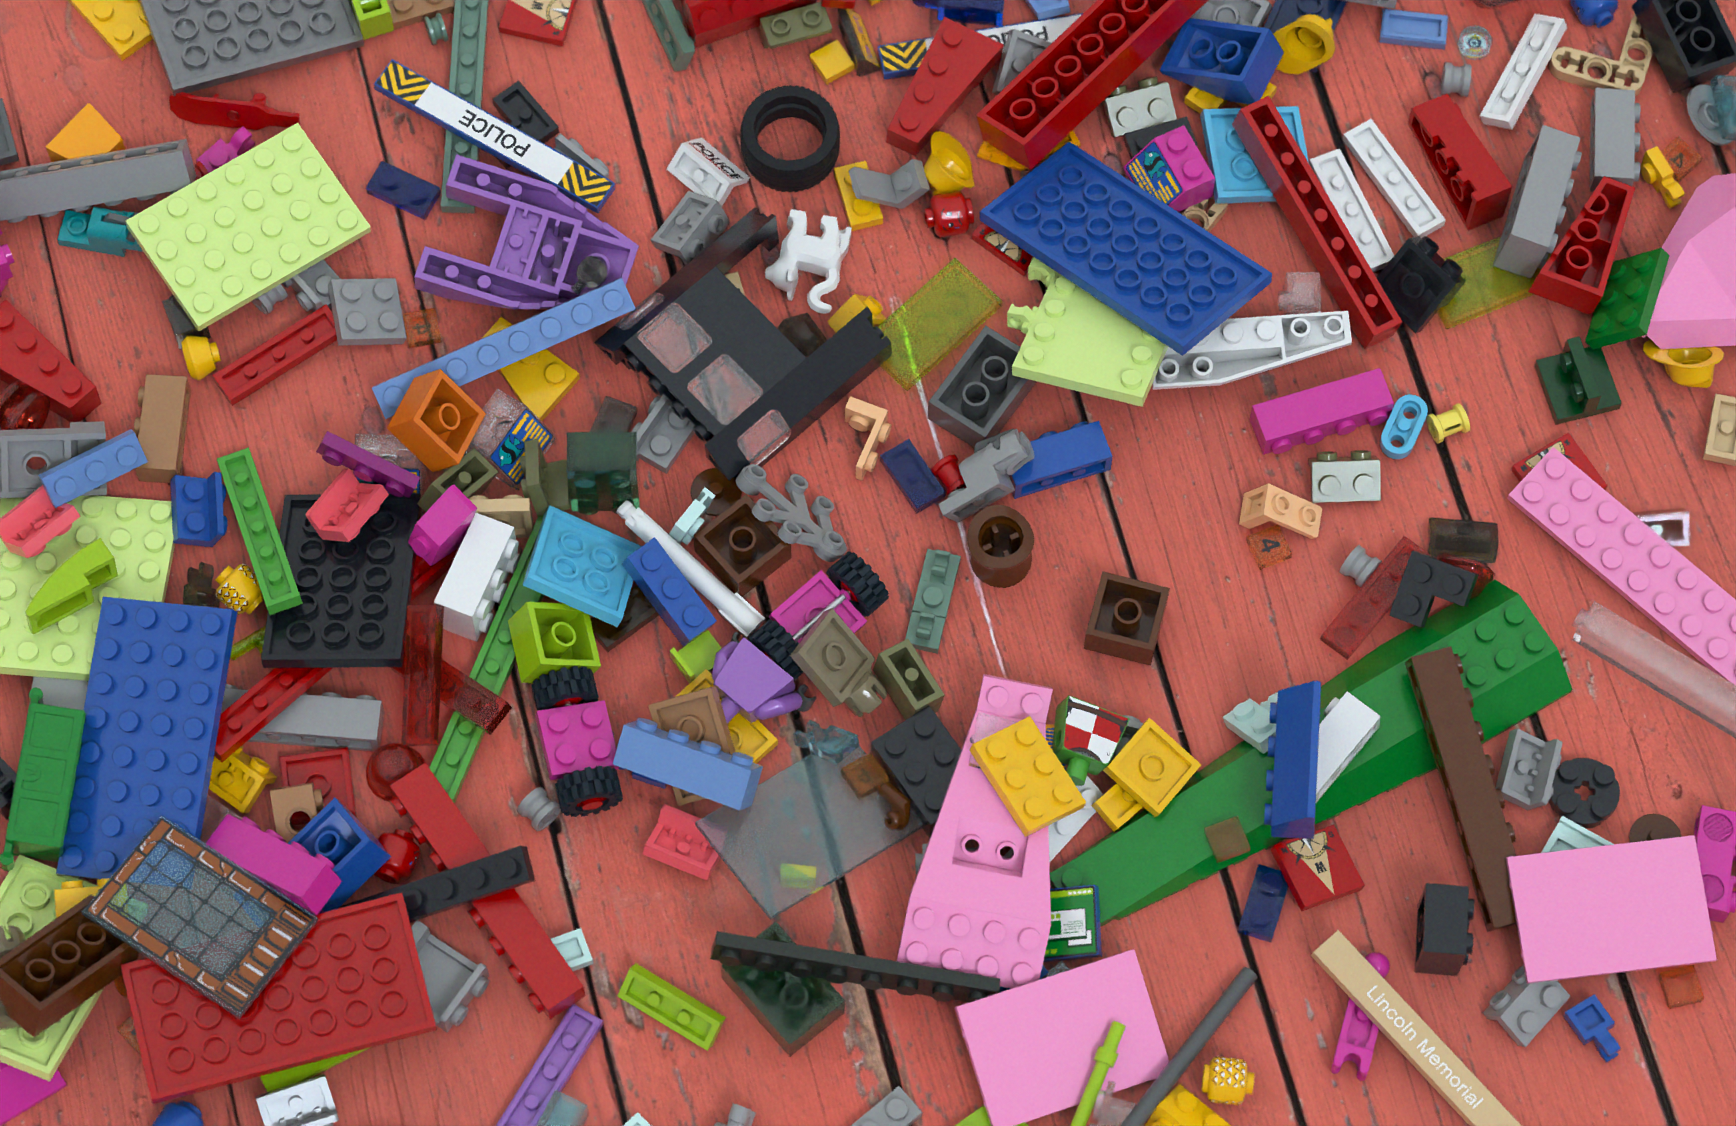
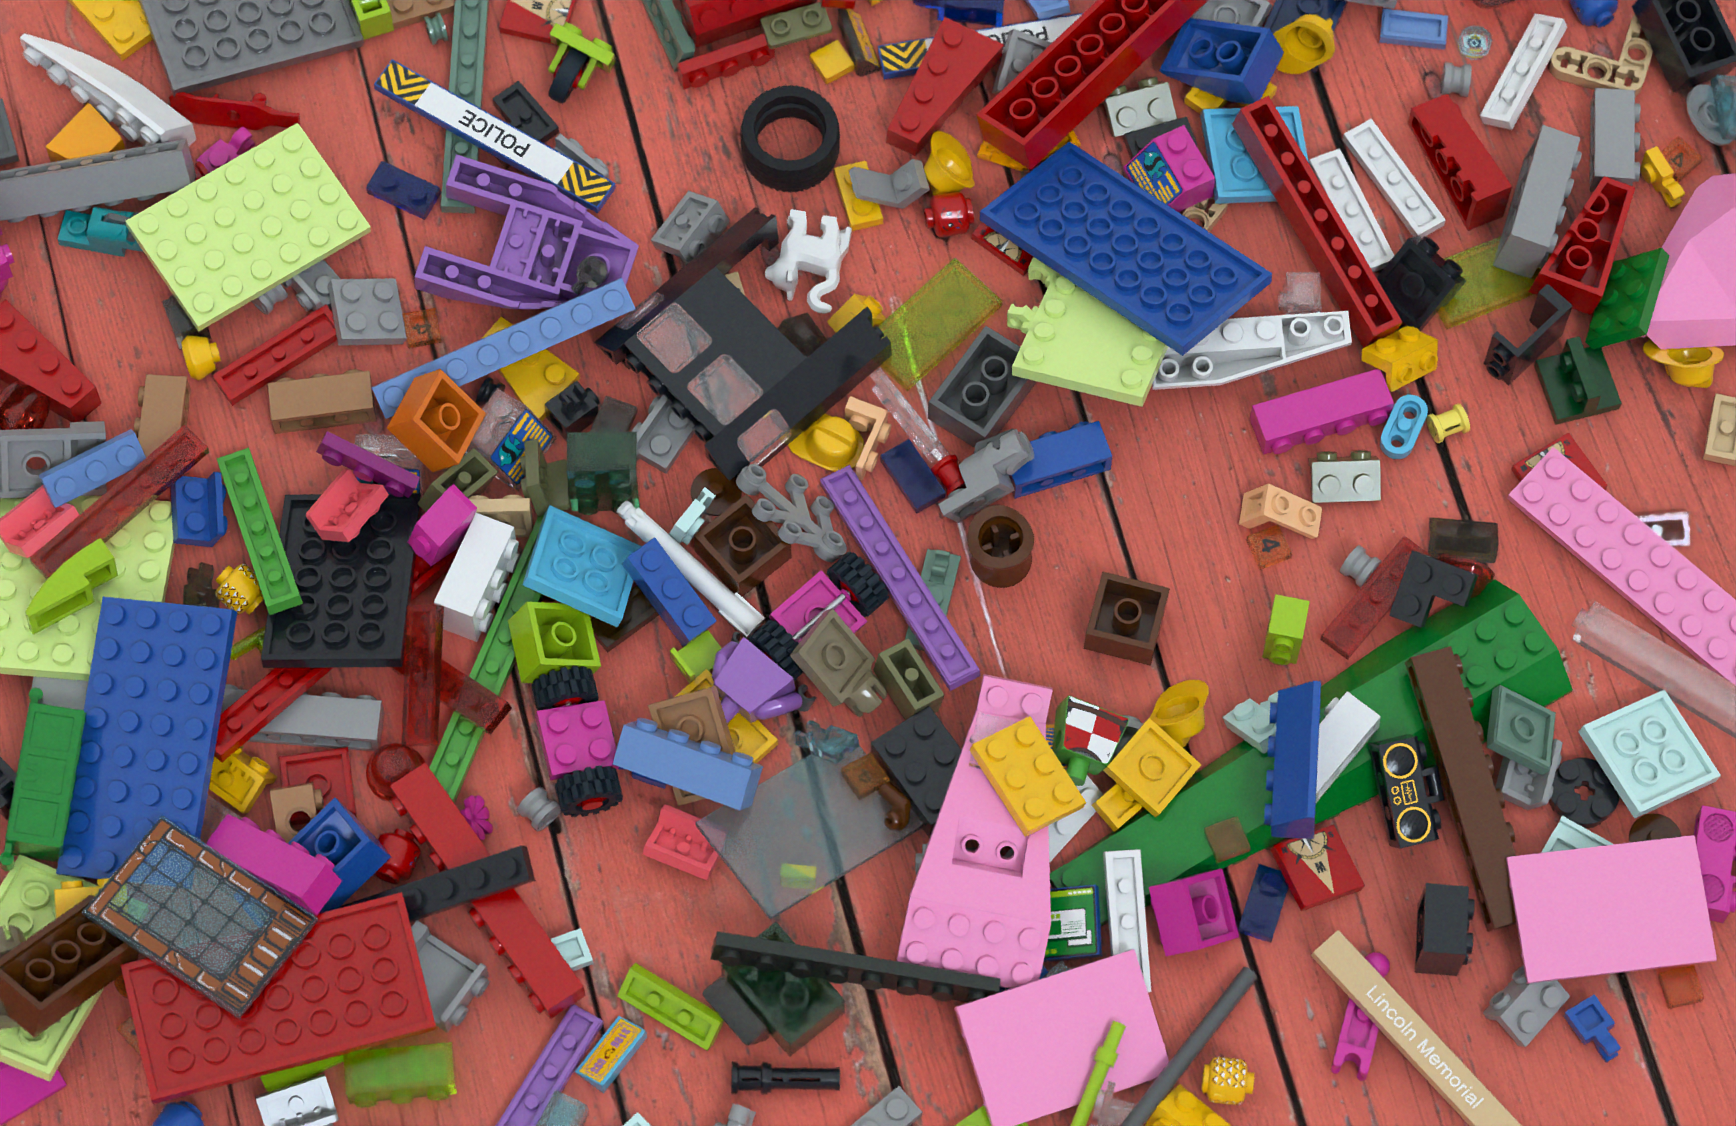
(112, 93): none -> white wedge
(123, 500): none -> clear red plate
(321, 401): none -> medium nougat brick
(400, 1074): none -> clear neon green brick
(476, 815): none -> dark pink plant
(487, 390): none -> black bush
(569, 72): none -> lime plate
(572, 409): none -> black brick
(611, 1053): none -> slope
(706, 170): white panel -> none
(724, 61): none -> red plate
(735, 1012): none -> clear smoke slope
(741, 1079): none -> black pin
(829, 443): none -> yellow piece
(900, 578): none -> medium lavender tile
(907, 417): none -> clear plate
(1127, 906): none -> white plate
(1181, 710): none -> yellow piece
(1193, 912): none -> dark pink slope
(1285, 630): none -> lime brick
(1402, 792): none -> black piece
(1403, 356): none -> yellow bracket
(1521, 729): none -> sand green tile
(1549, 317): none -> black panel
(1649, 753): none -> light aqua plate

